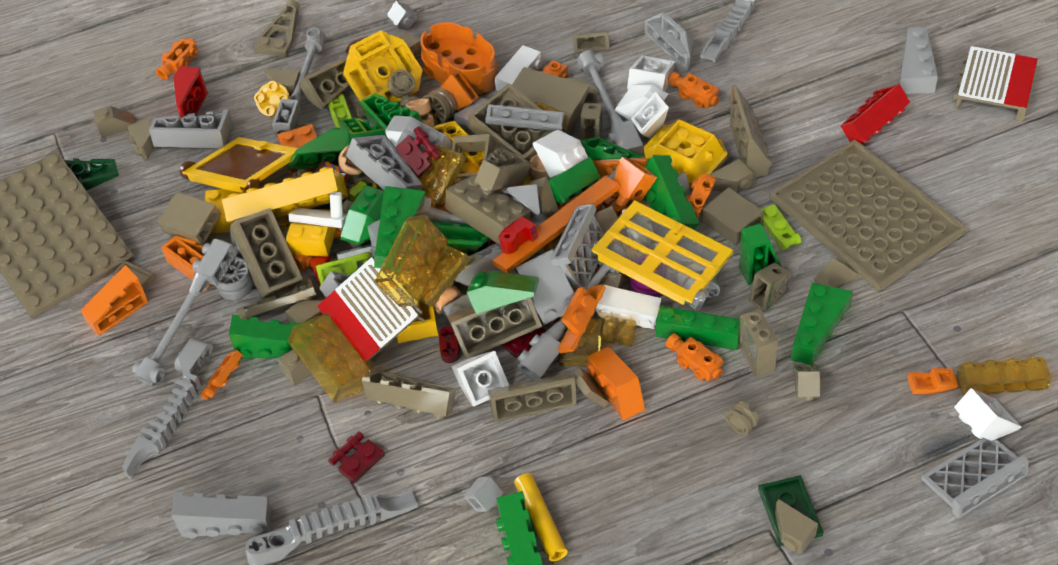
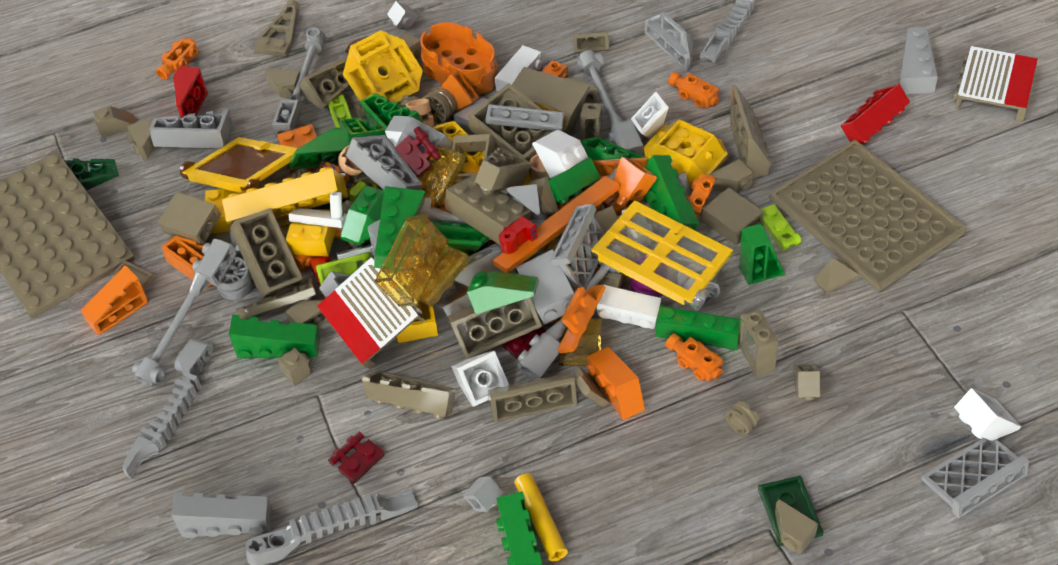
(221, 375): orange plate -> none
(269, 97): yellow dish -> none
(329, 357): clear yellow brick -> none
(400, 83): dark tan wheel -> none
(445, 345): dark red beam -> none
(449, 295): light nougat hair -> none
(625, 334): clear yellow wheel -> none
(636, 98): white slope -> none
(651, 71): white slope -> none
(769, 286): dark tan torso -> none
(819, 318): green wedge -> none
(934, 382): orange slope -> none
(1005, 376): clear yellow brick -> none

